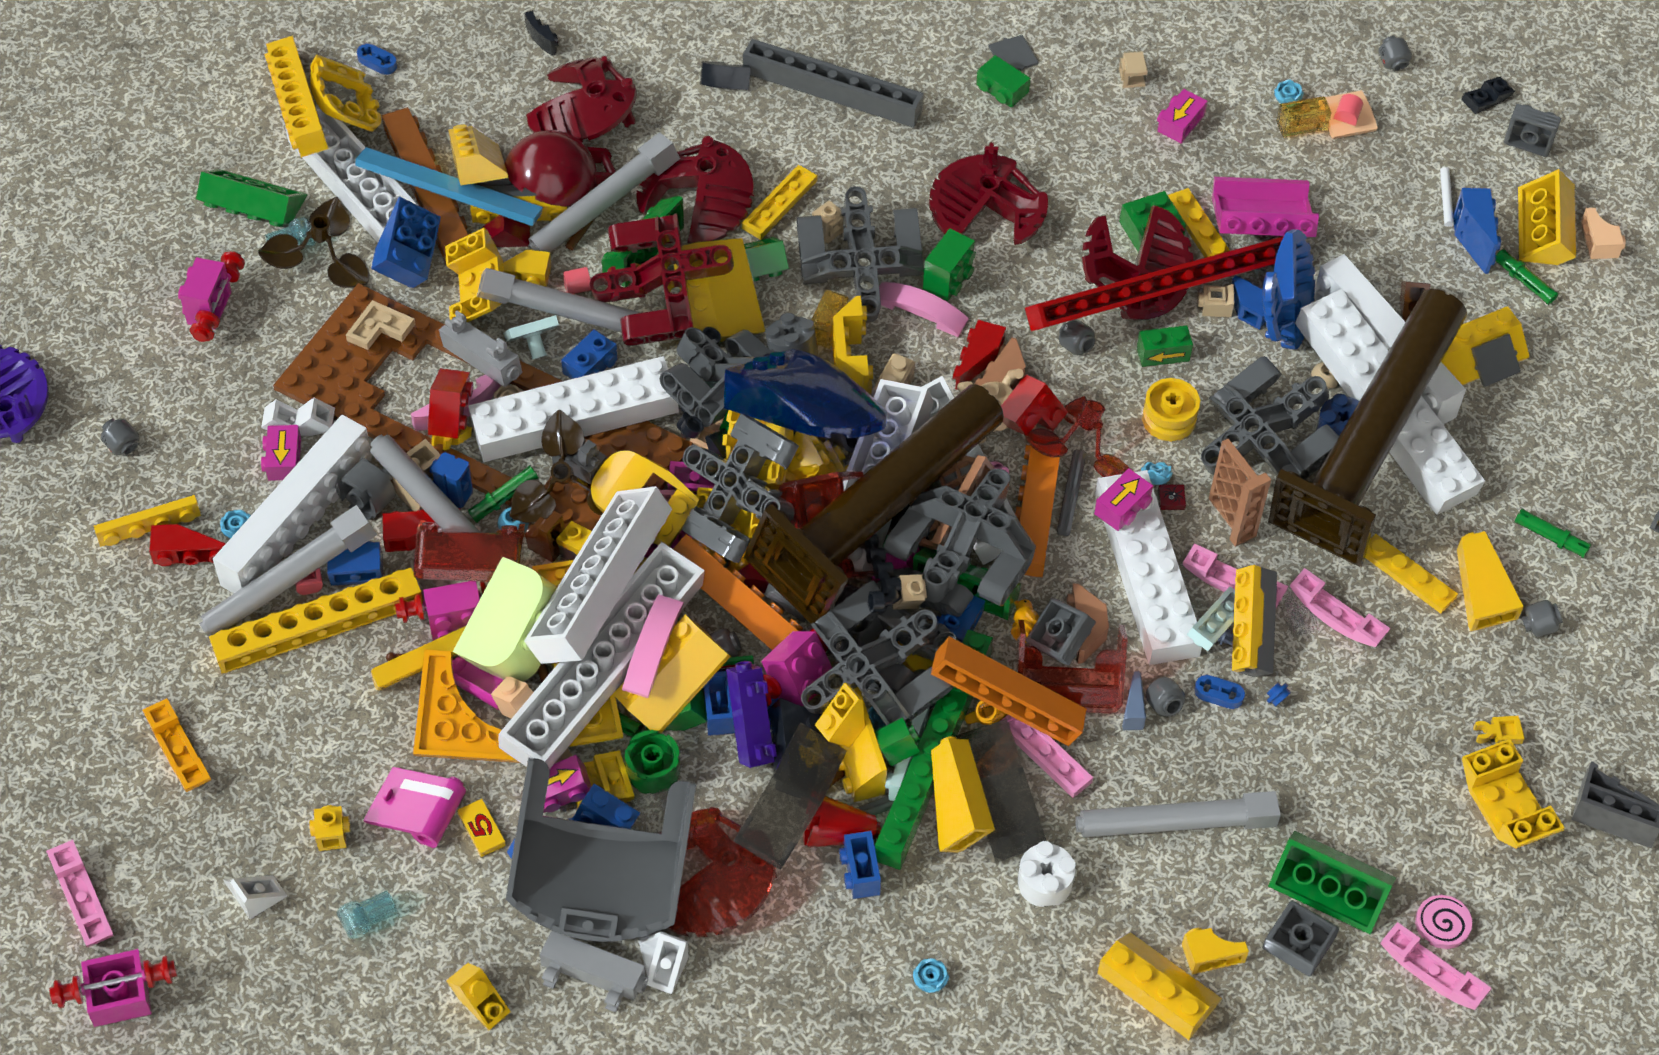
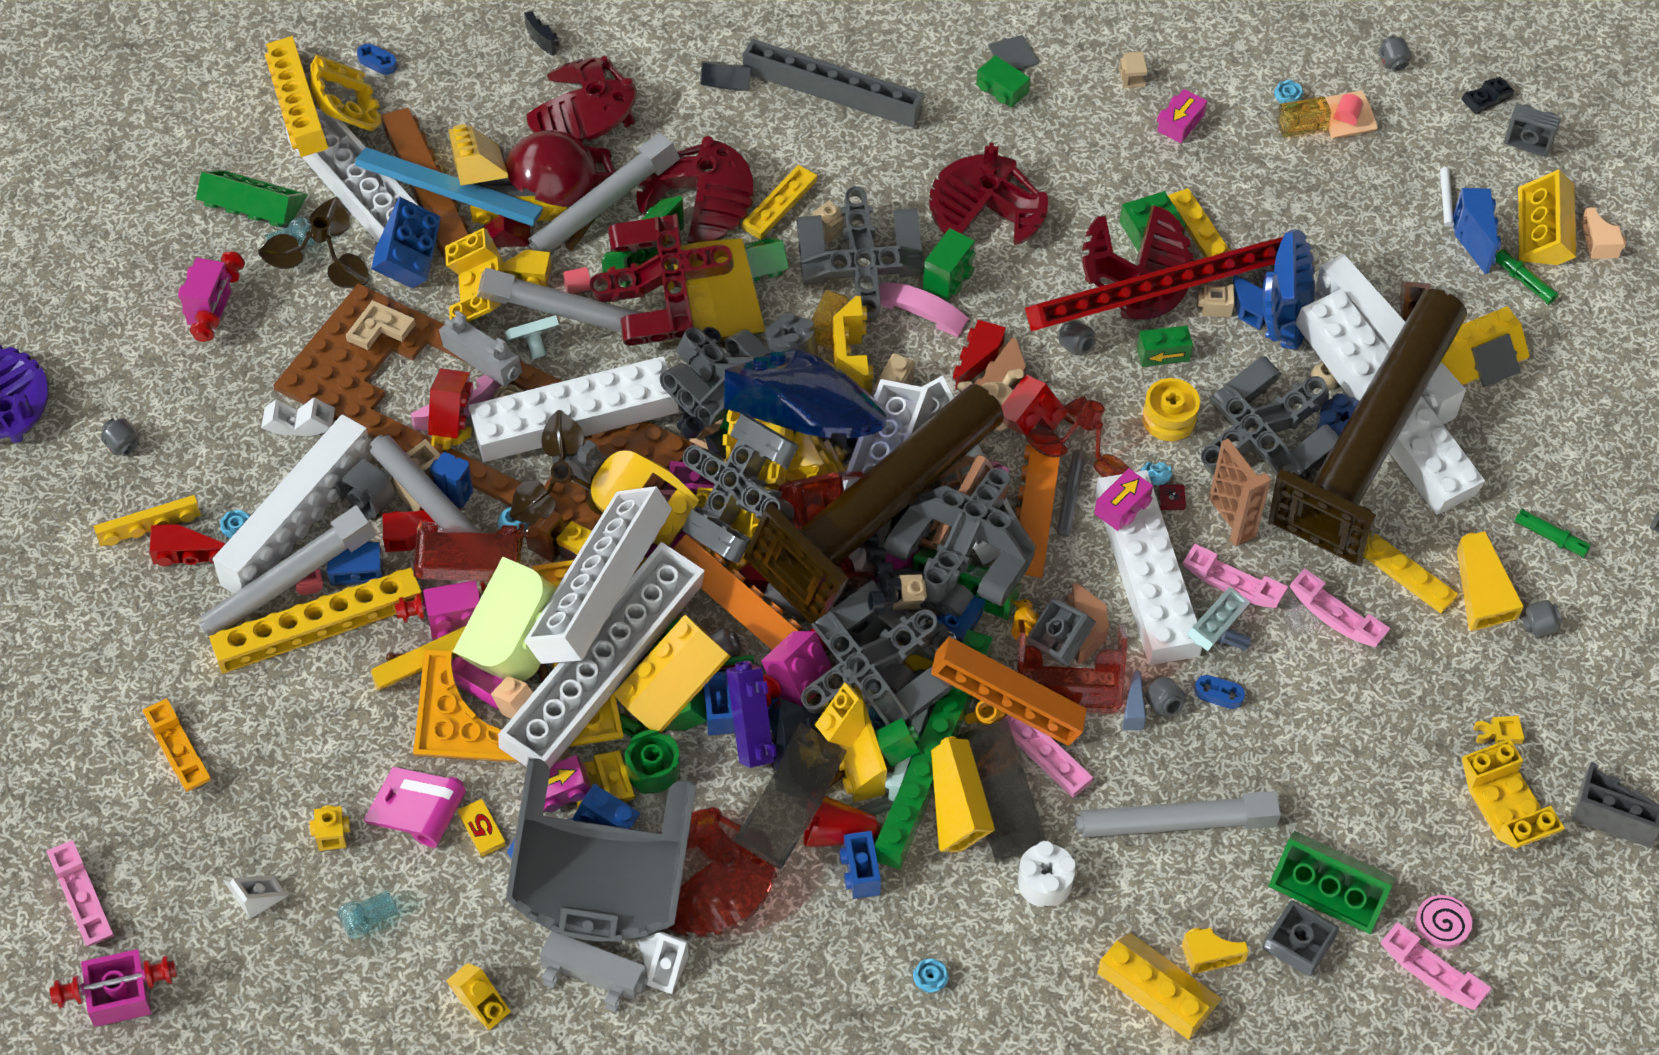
(282, 451): dark pink brick -> none
(501, 495): green pin -> none
(590, 356): blue brick -> none
(651, 645): bright pink slope -> none
(1254, 621): yellow piece -> none
(1263, 206): dark pink panel -> none
(1278, 694): blue plate -> none

